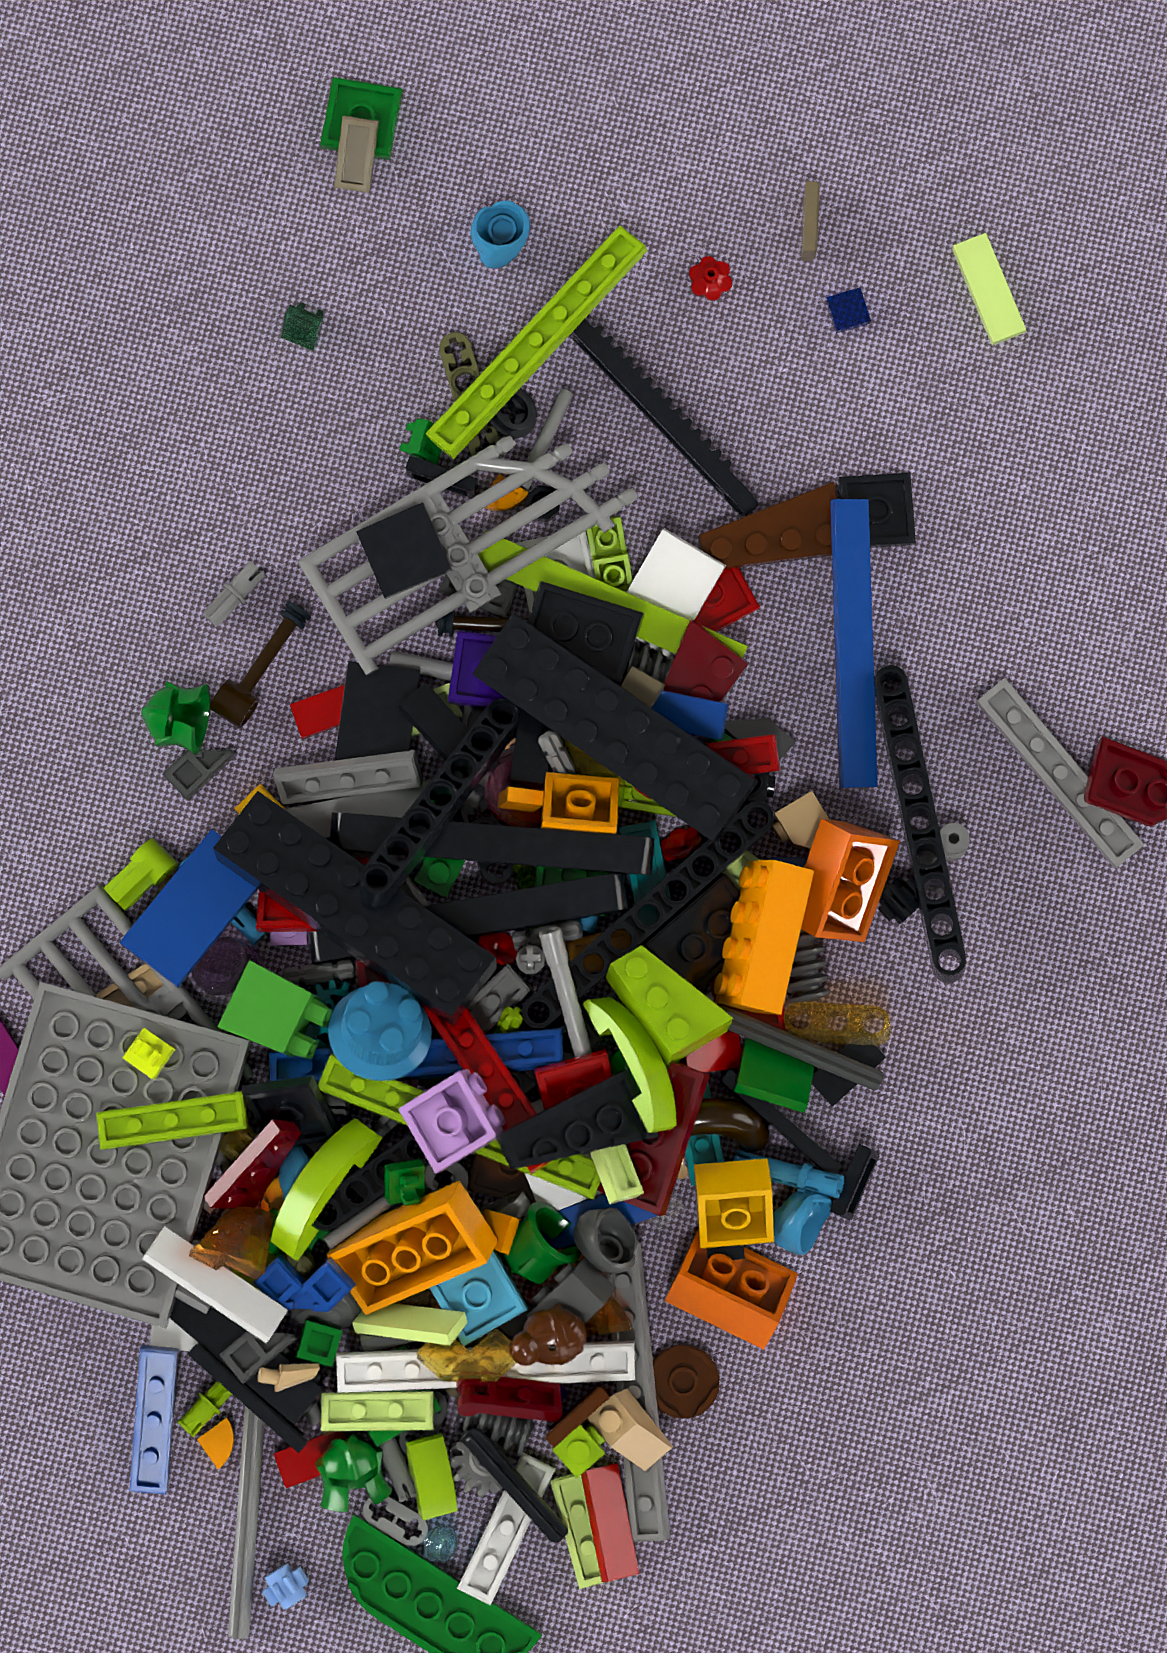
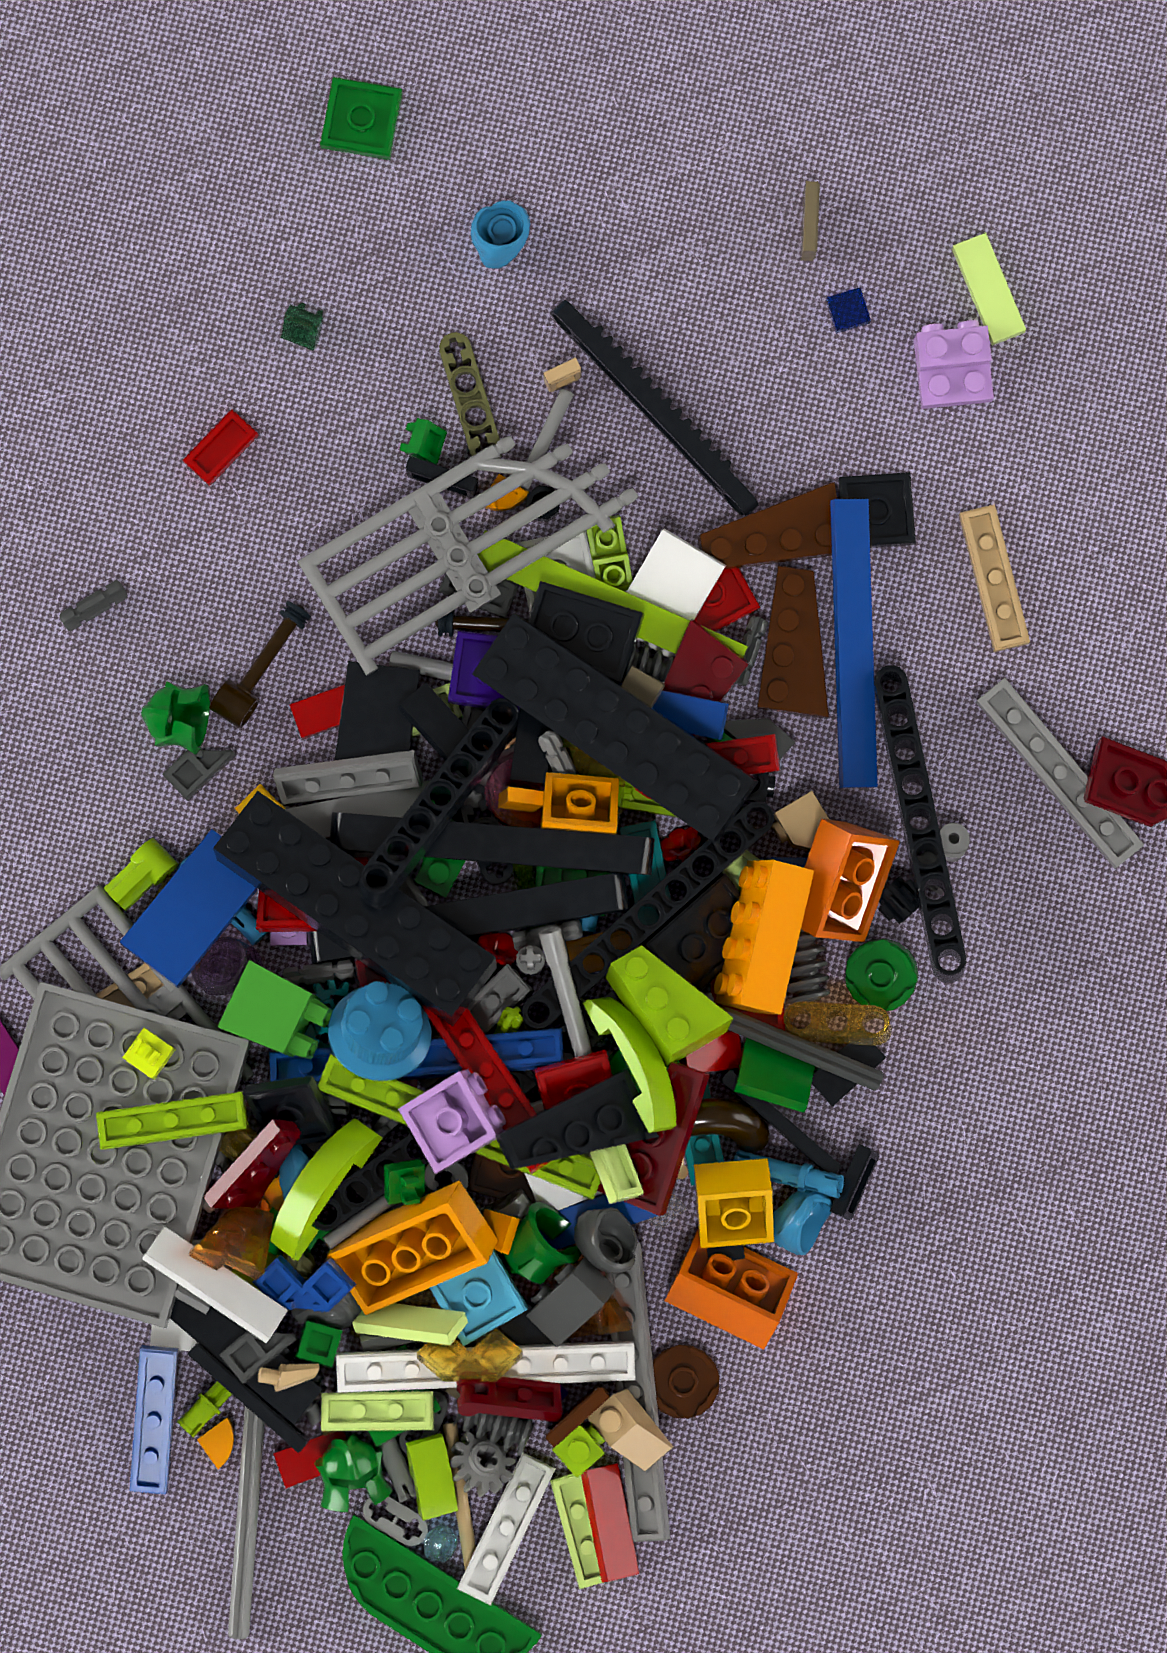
(93, 605): none -> dark grey axle
(220, 447): none -> red tile
(233, 594): light grey axle -> none
(285, 1586): light blue gear -> none
(356, 154): dark tan tile -> none
(404, 550): black tile -> none
(463, 1514): none -> tan piece
(515, 1485): black axle -> none
(519, 425): black gear -> none
(536, 342): lime tile -> none
(549, 1328): reddish brown piece -> none
(562, 375): none -> tan tile
(710, 286): red plant -> none
(756, 628): none -> dark grey axle
(793, 653): none -> reddish brown wing
(881, 974): none -> green tile
(953, 365): none -> lavender plate
(994, 578): none -> tan tile

